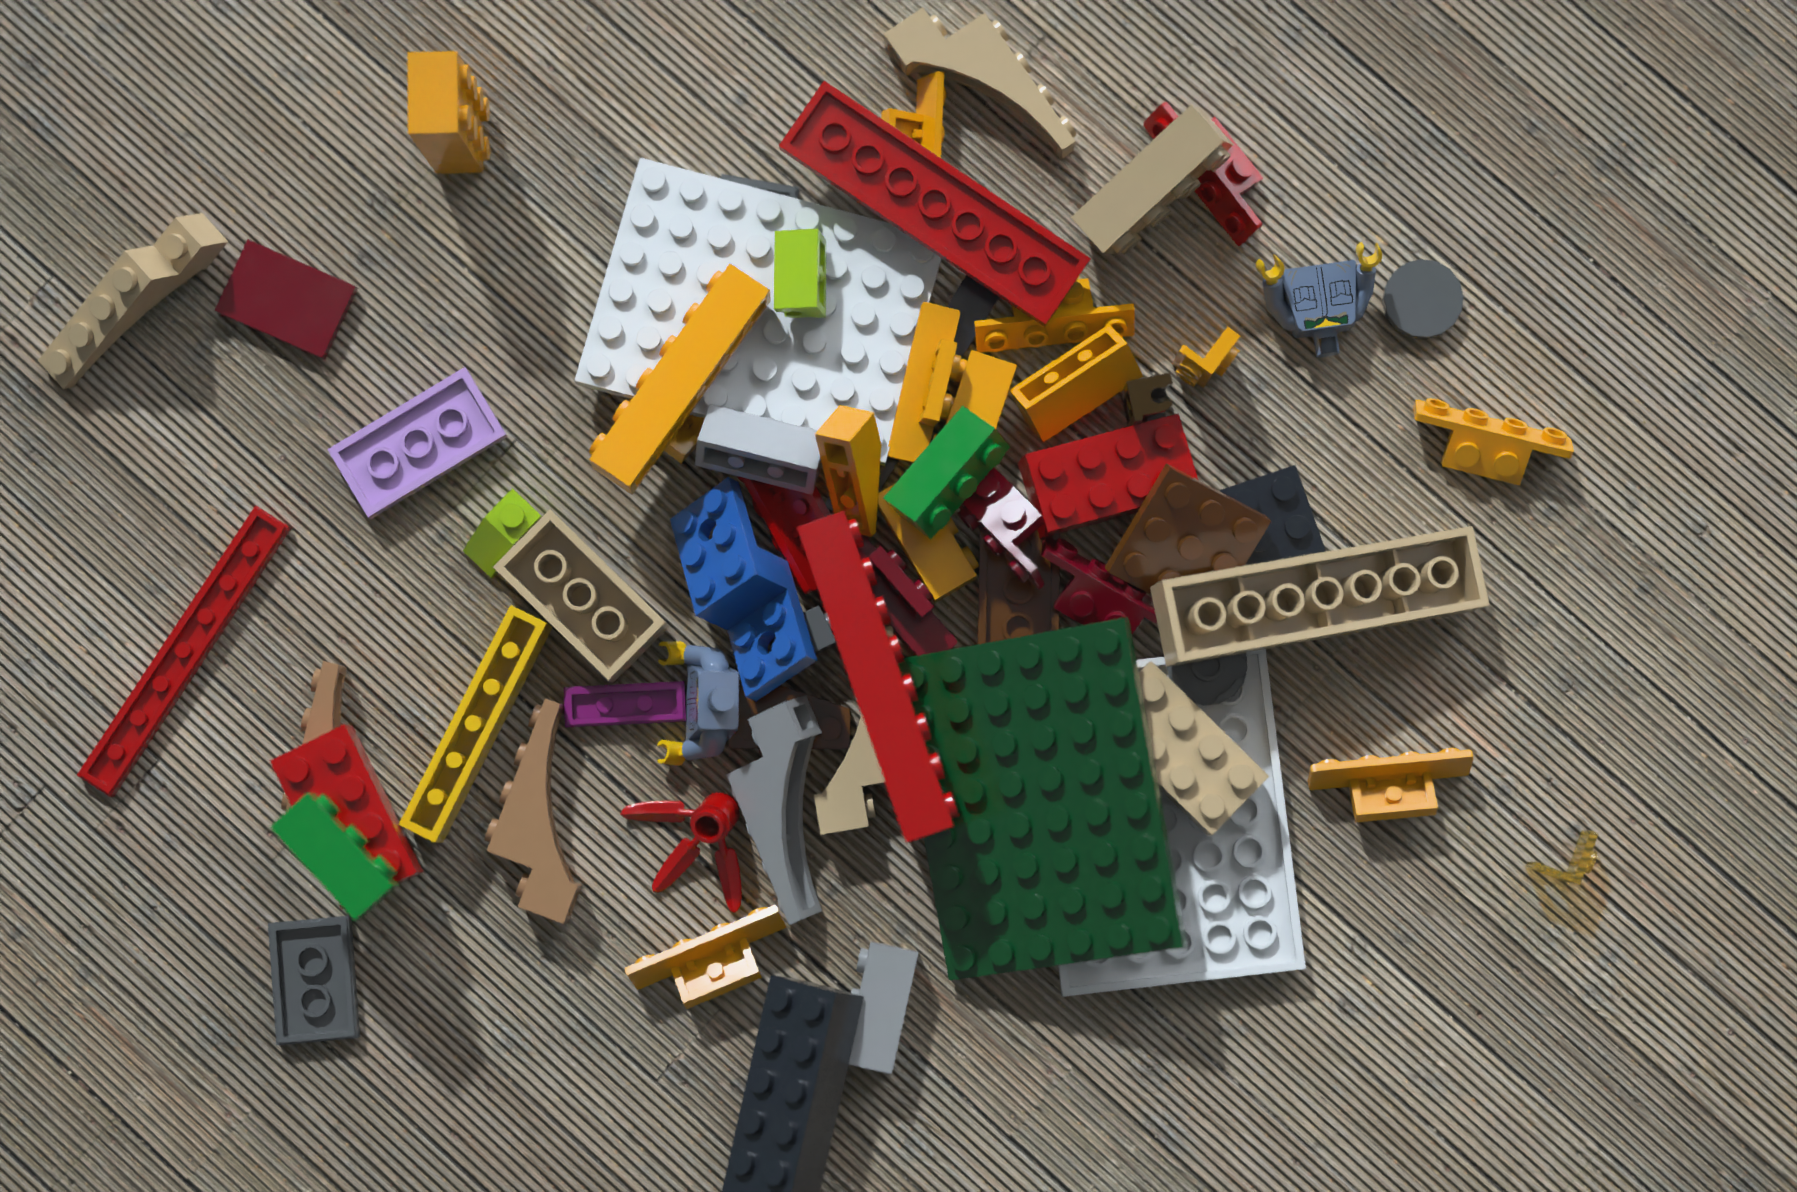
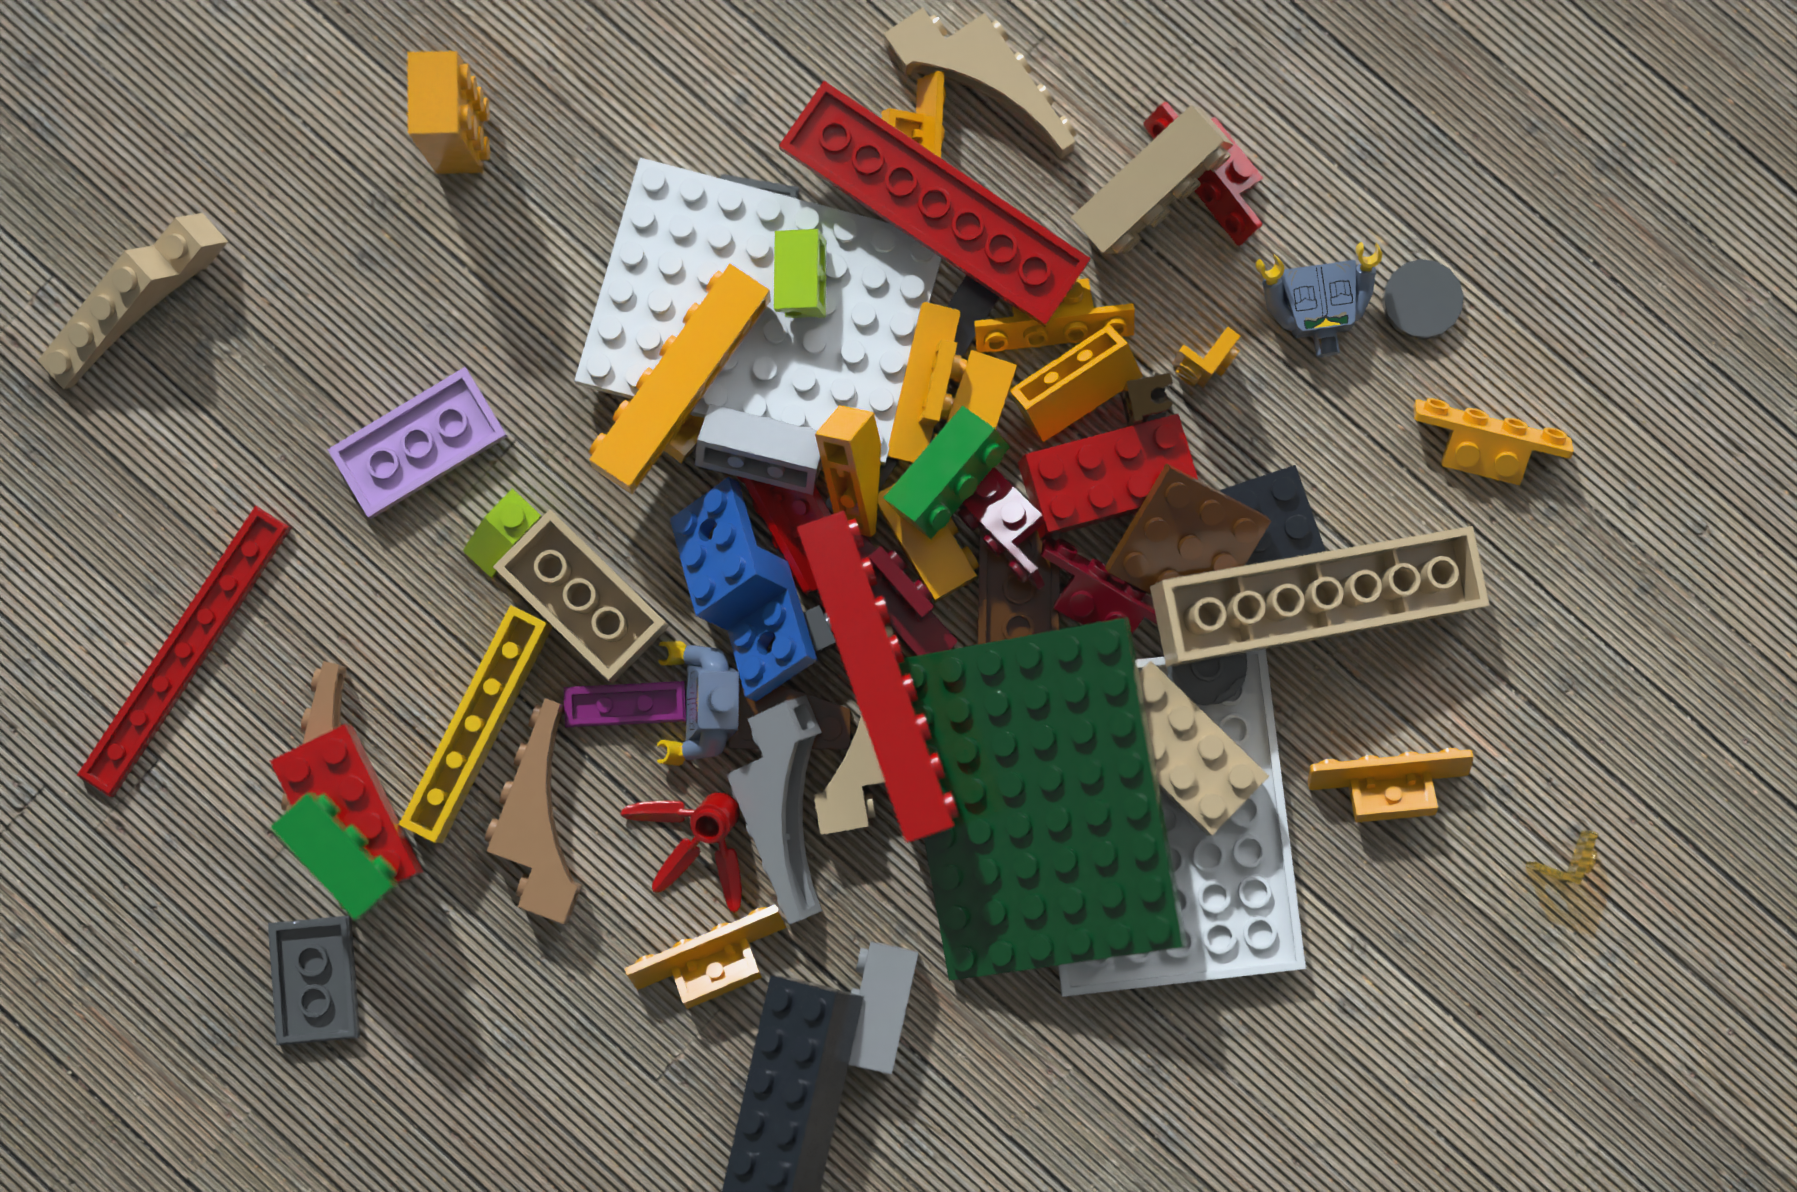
(286, 299): dark red tile -> none

